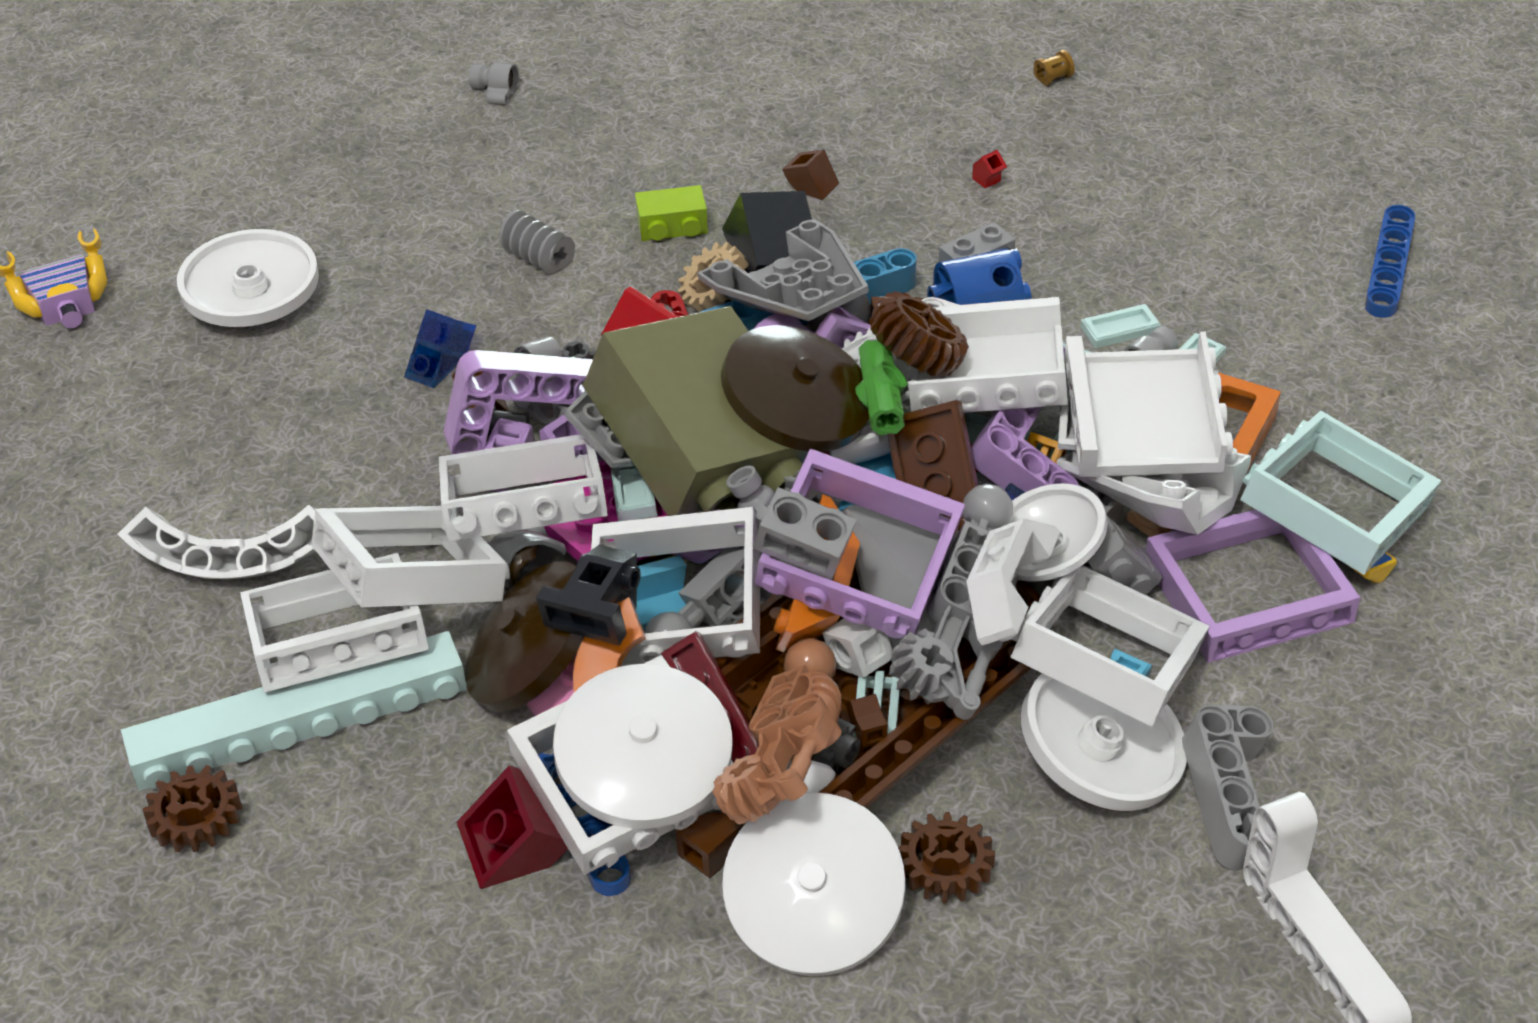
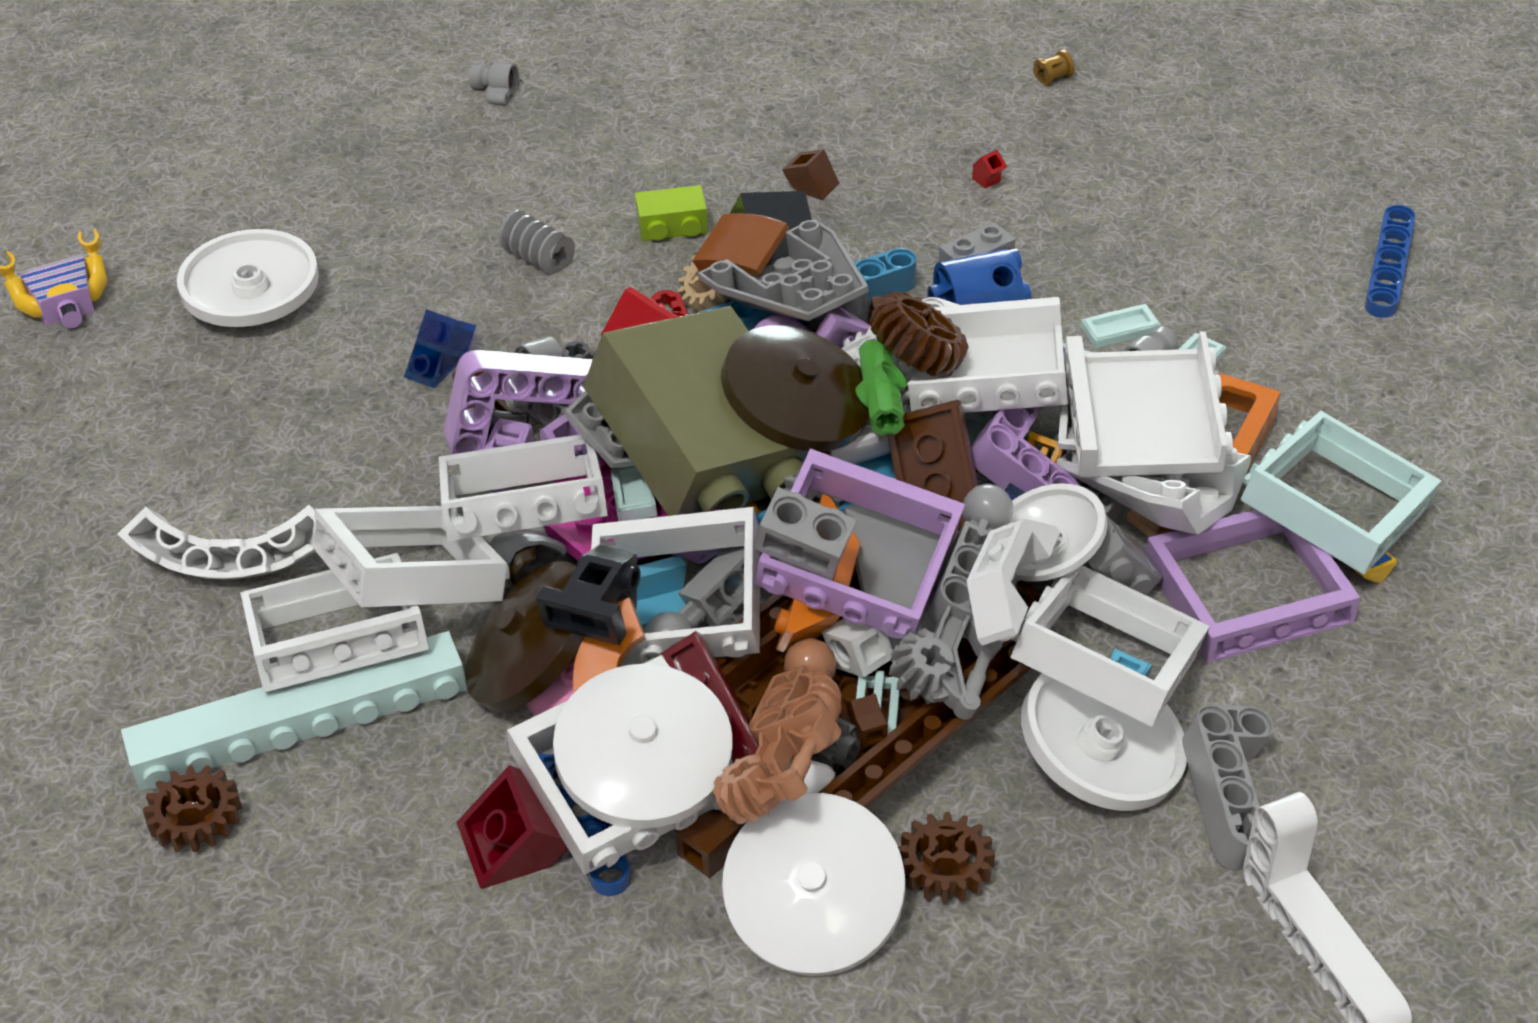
(743, 240): none -> dark orange slope
(747, 486): light grey piece -> none

